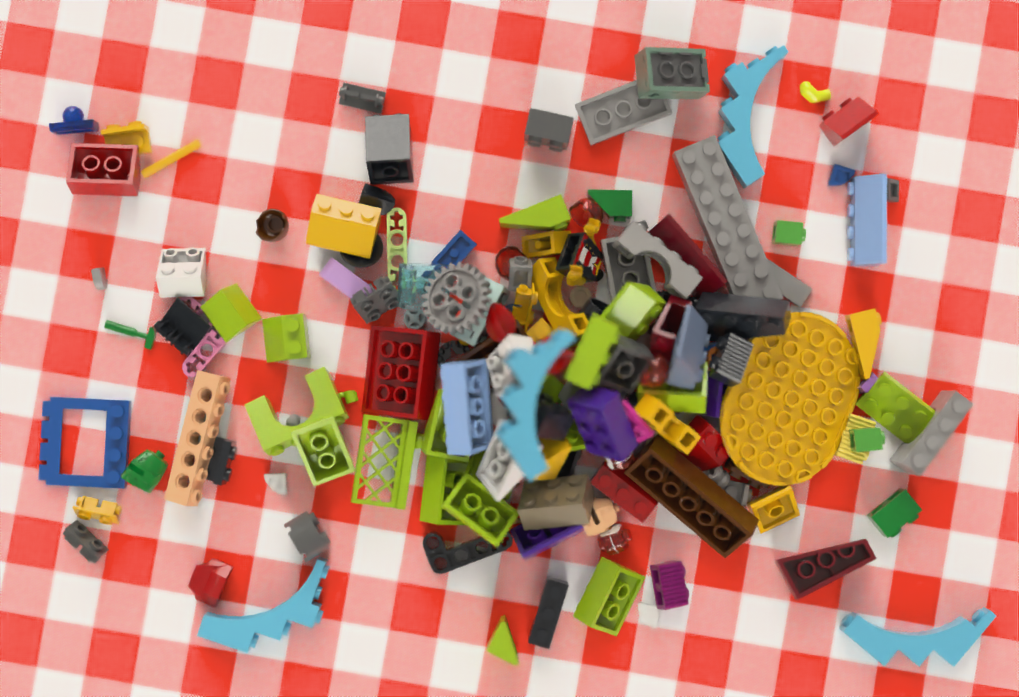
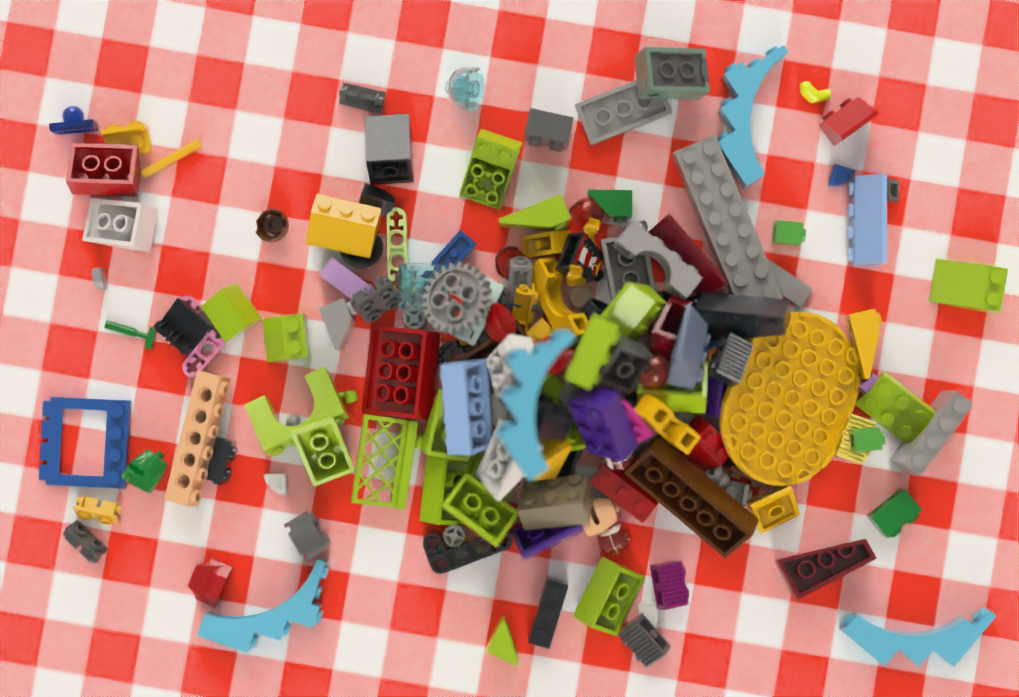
(120, 224): none -> white slope
(182, 272): white slope -> none
(339, 321): none -> light grey slope
(453, 539): none -> light grey wheel
(465, 88): none -> clear light blue cylinder
(490, 168): none -> lime slope
(644, 640): none -> dark grey brick
(968, 285): none -> lime slope

